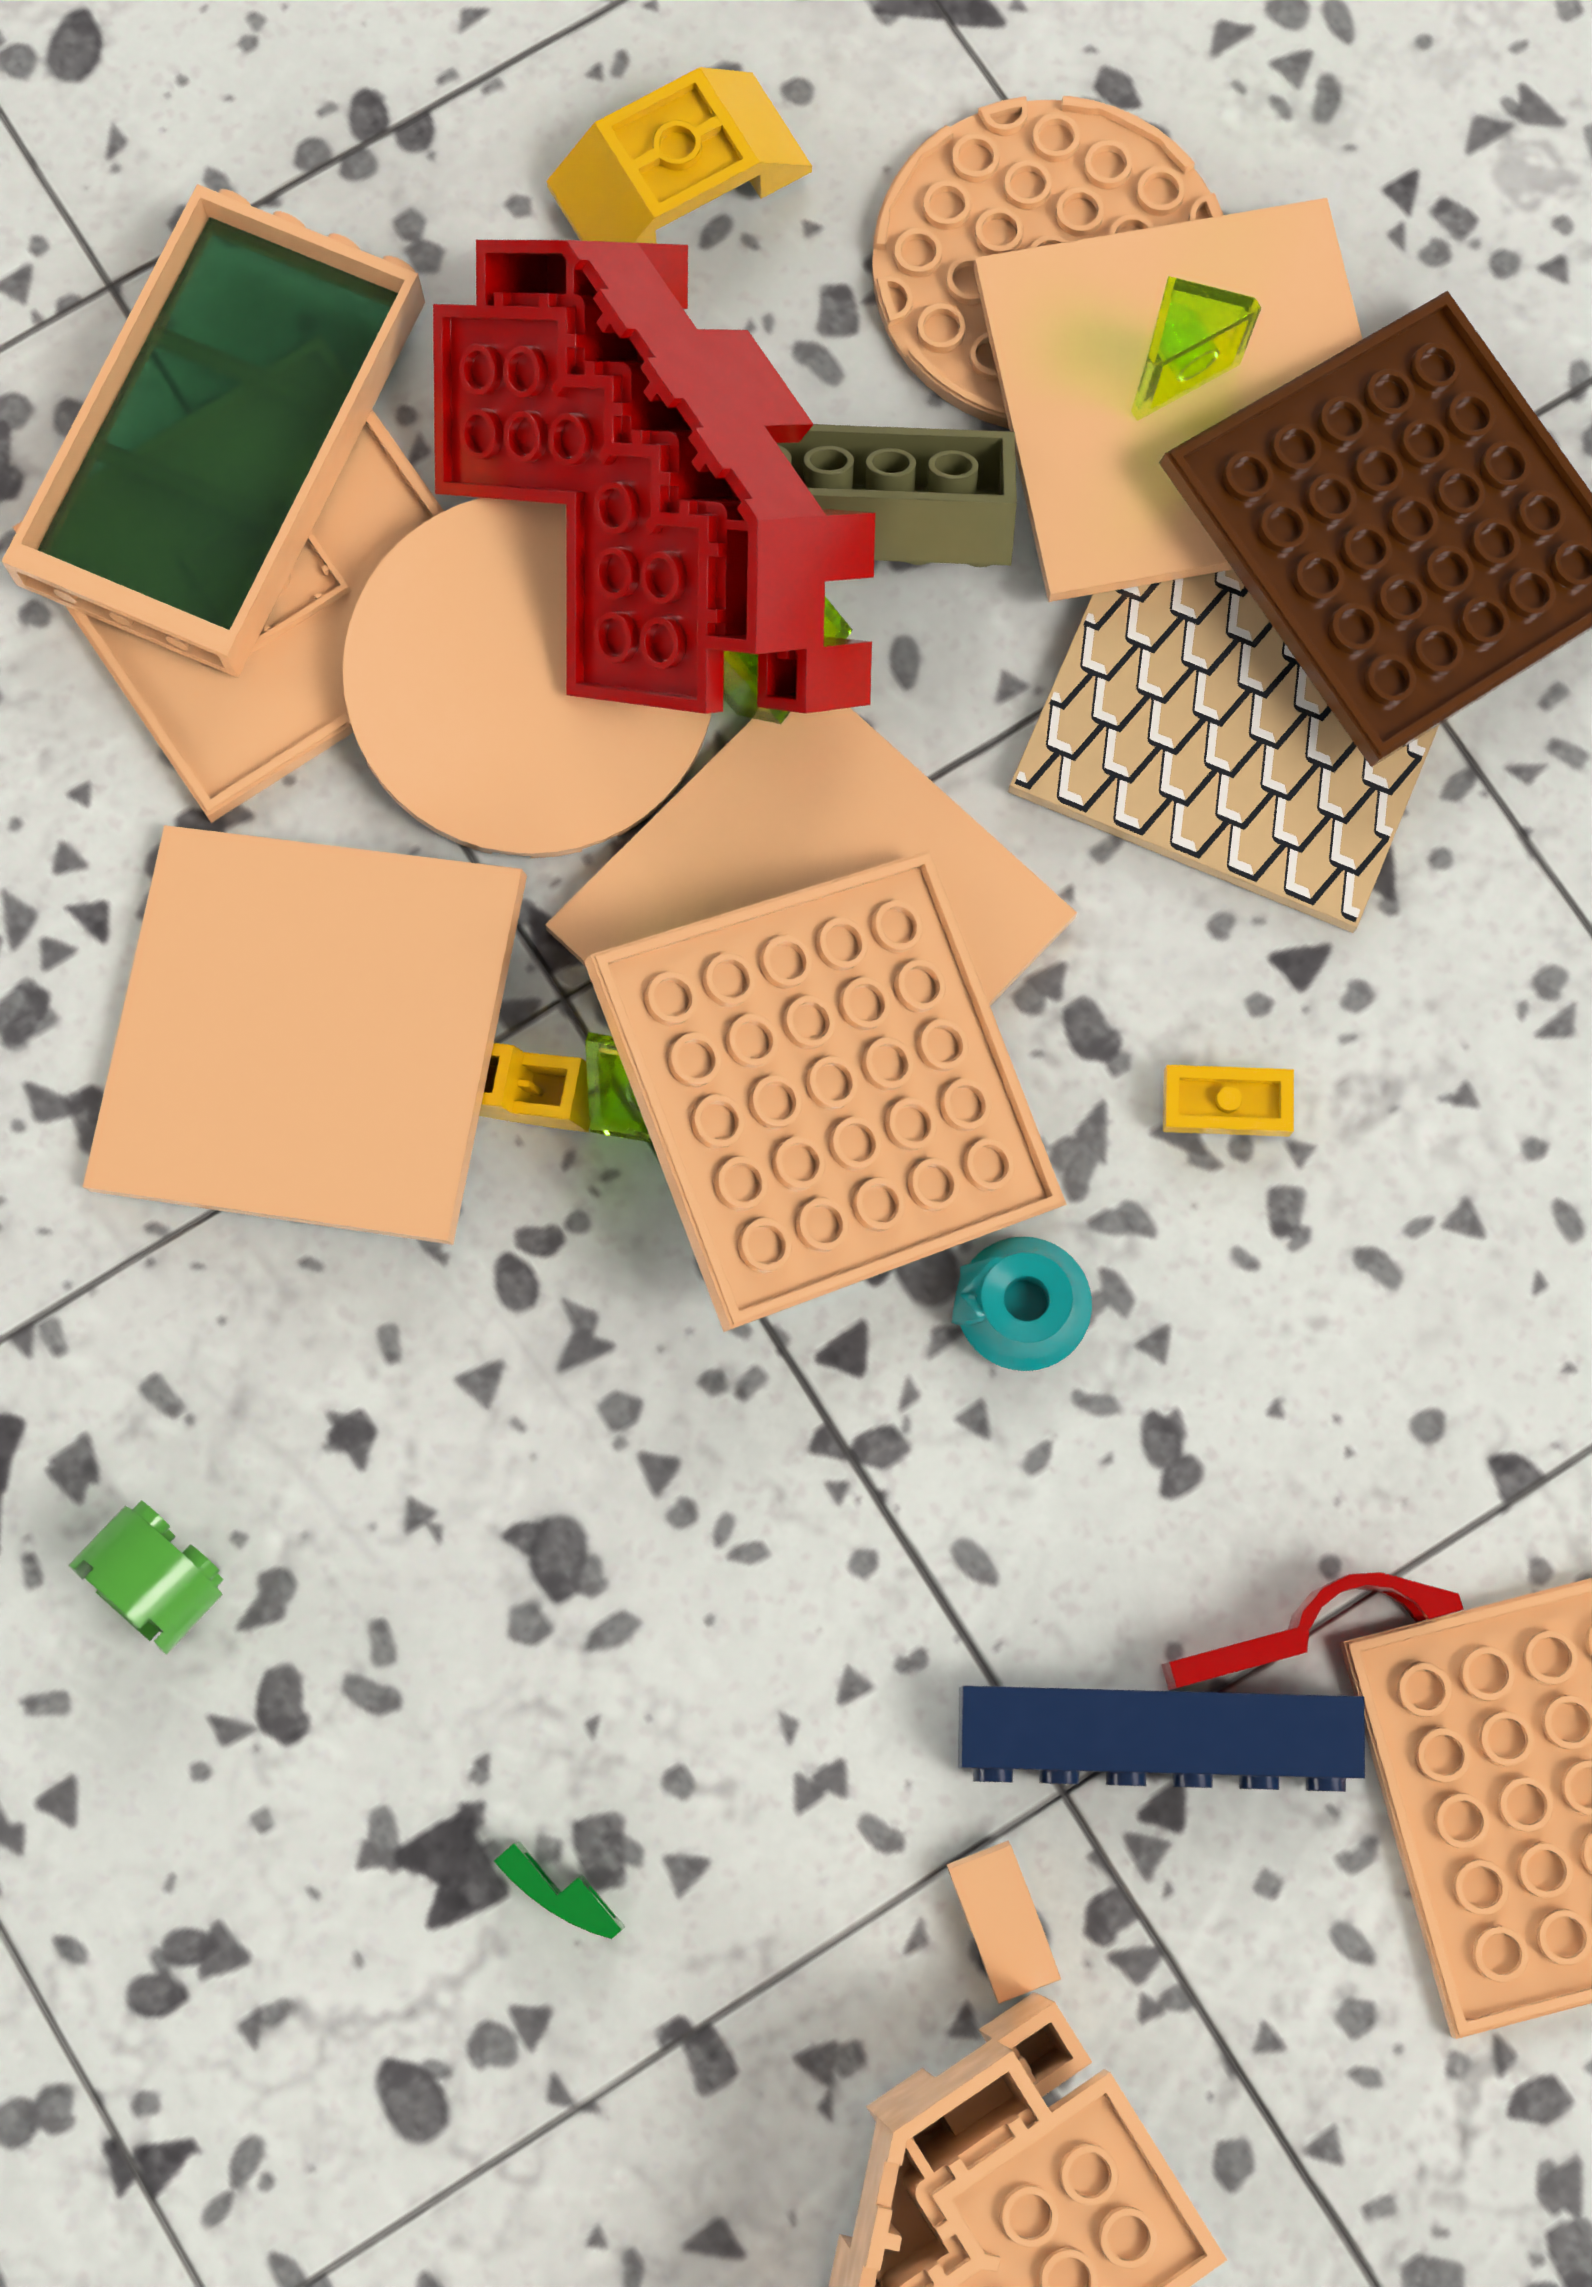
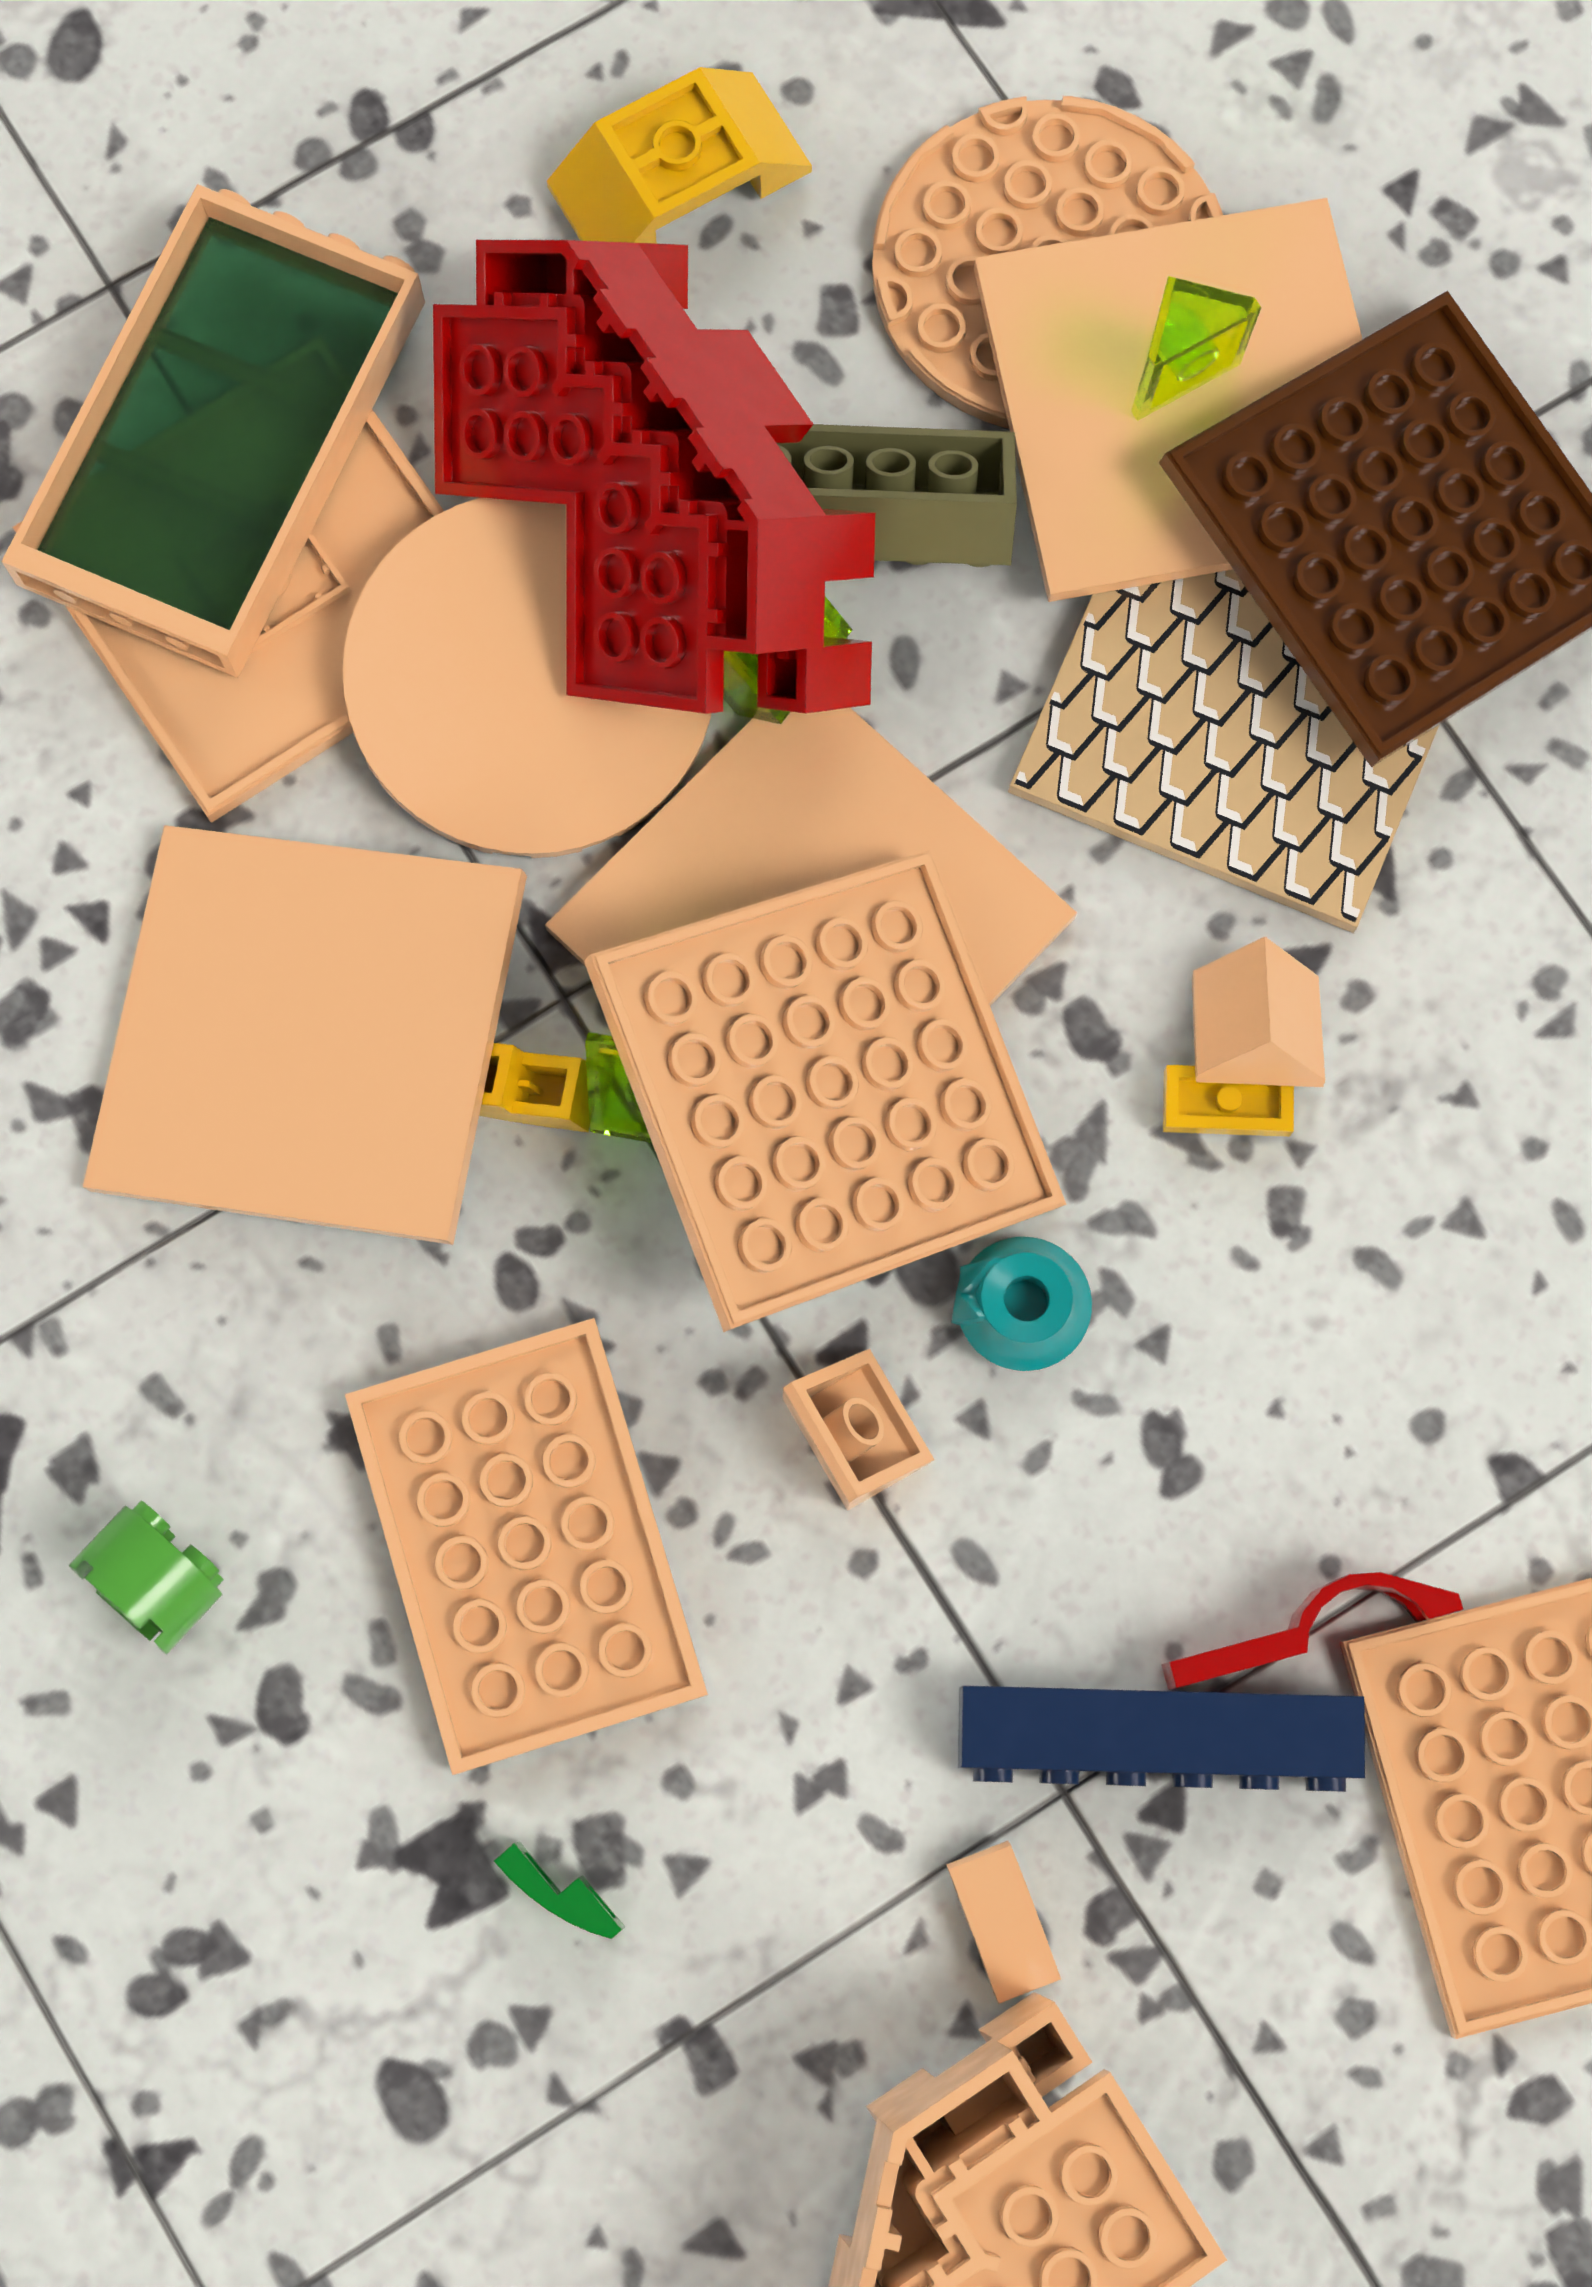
(525, 1546): none -> light nougat plate
(856, 1427): none -> light nougat slope
(1257, 1019): none -> light nougat slope

